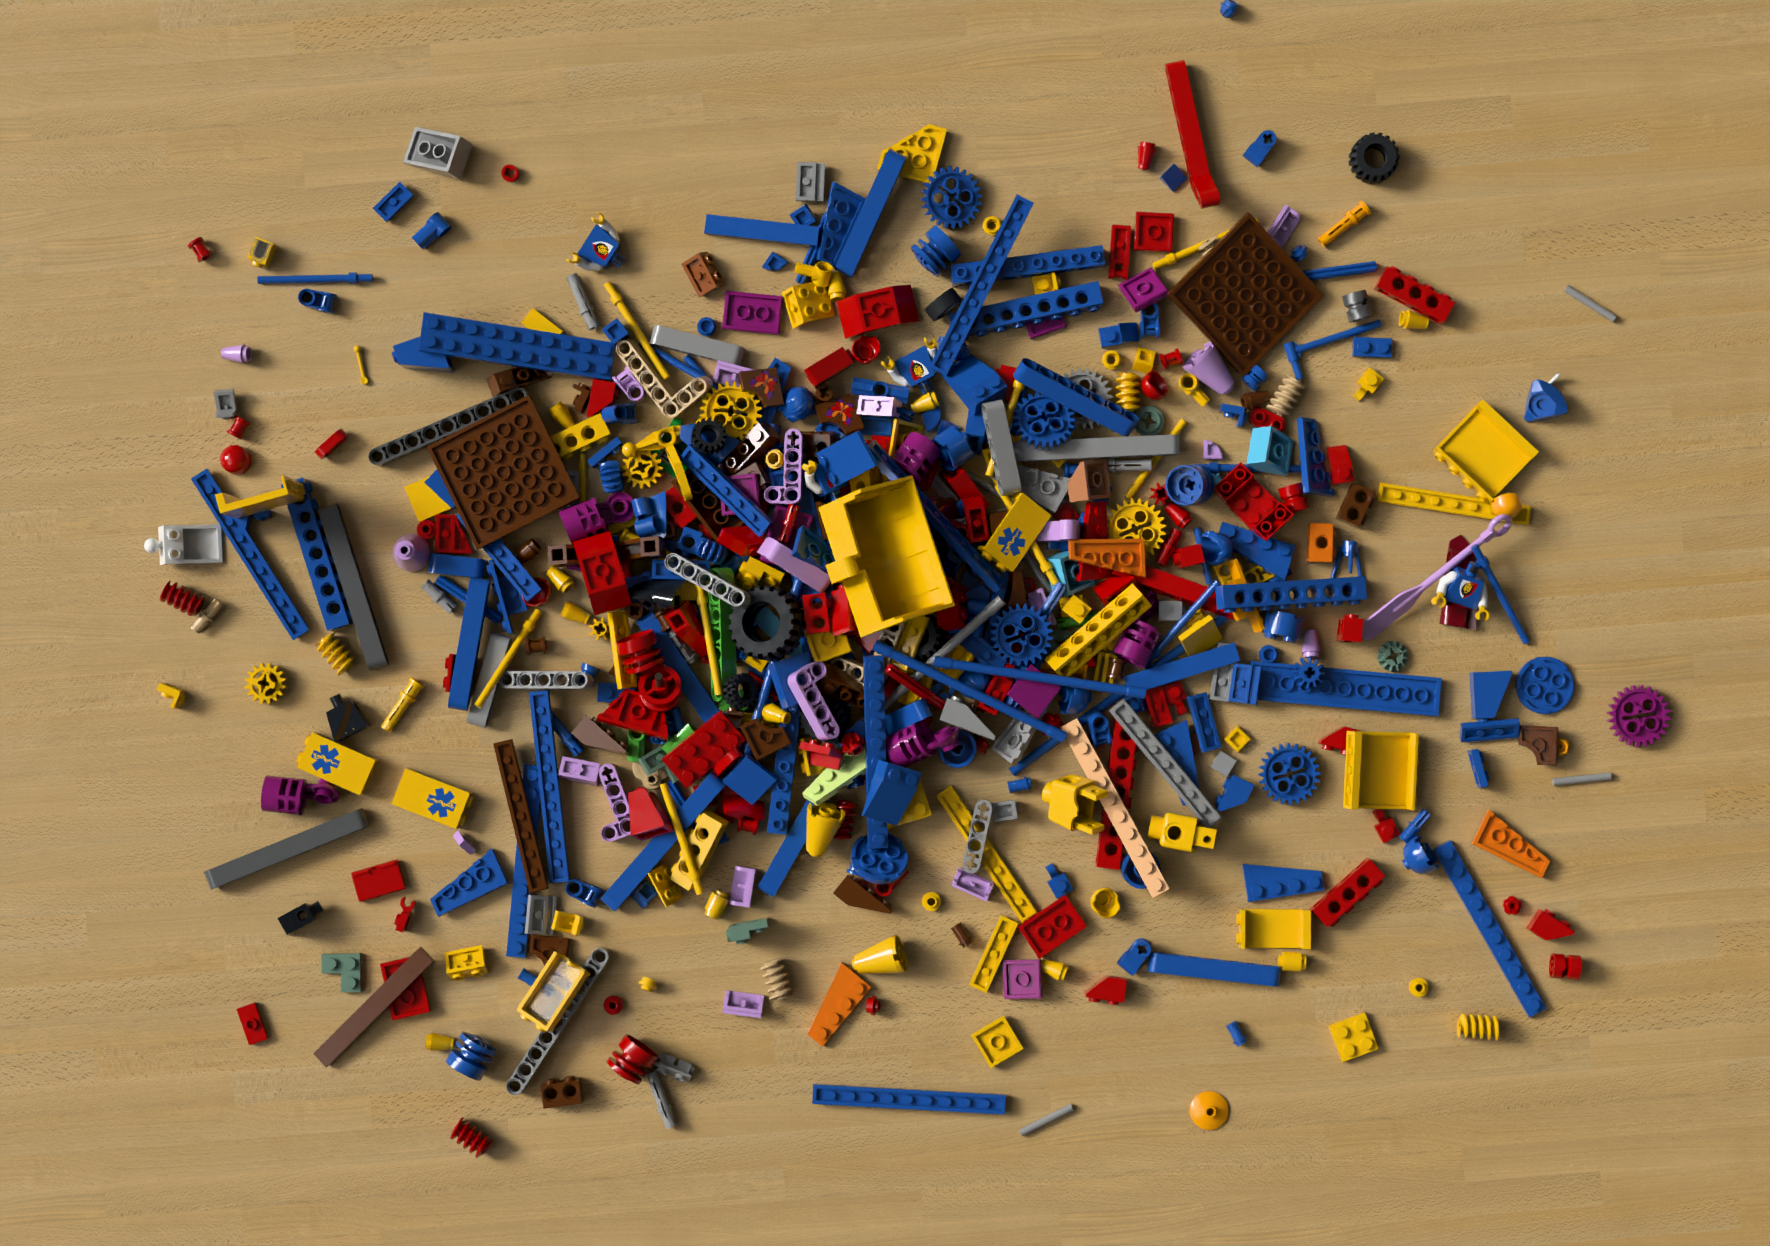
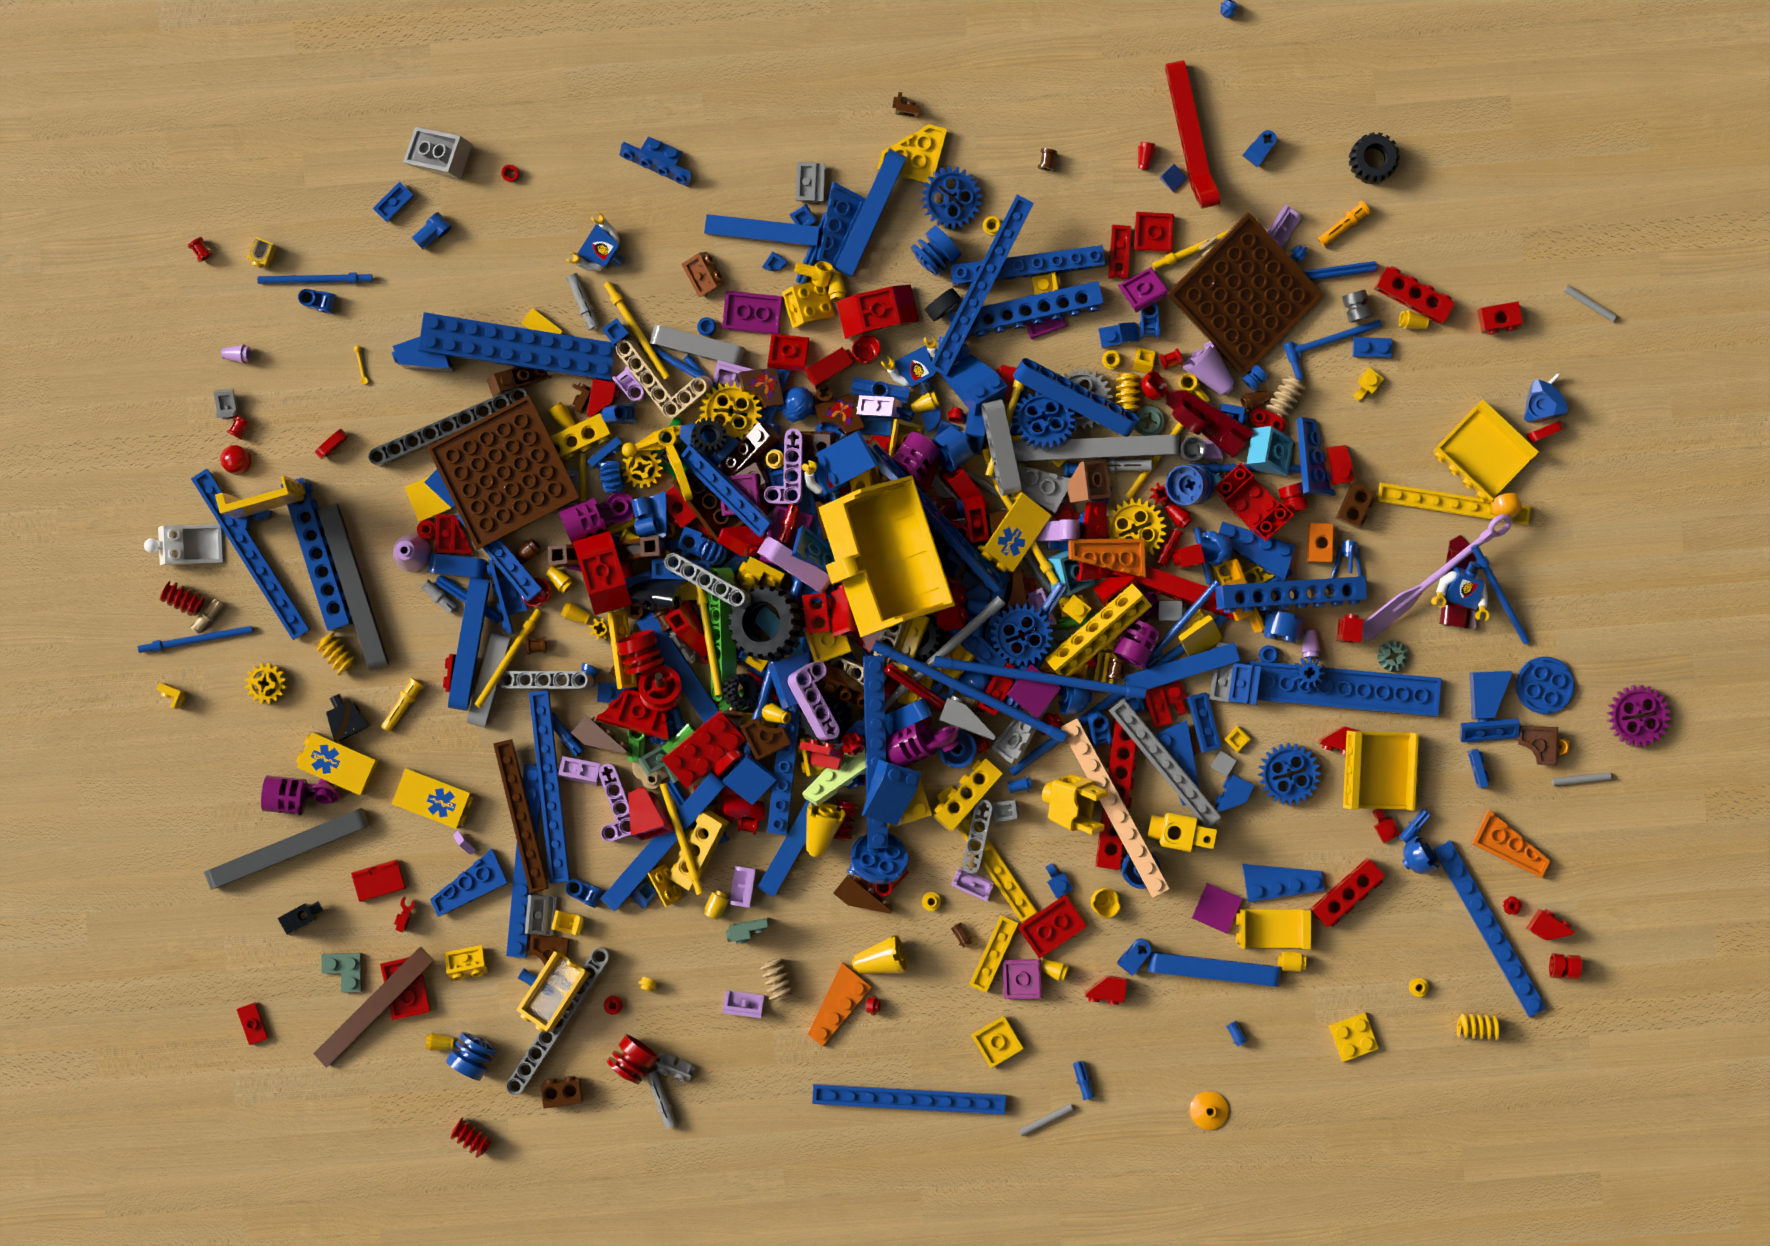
(159, 645): none -> blue bar
(658, 158): none -> blue bracket
(788, 352): none -> red plate
(907, 109): none -> reddish brown bracket
(956, 415): none -> red plate
(990, 776): none -> yellow brick
(1047, 159): none -> reddish brown bush
(1083, 1080): none -> blue axle
(1192, 449): none -> flat silver wheel
(1206, 419): none -> dark red panel
(1216, 908): none -> magenta tile
(1510, 312): none -> red brick
(1545, 431): none -> red beam

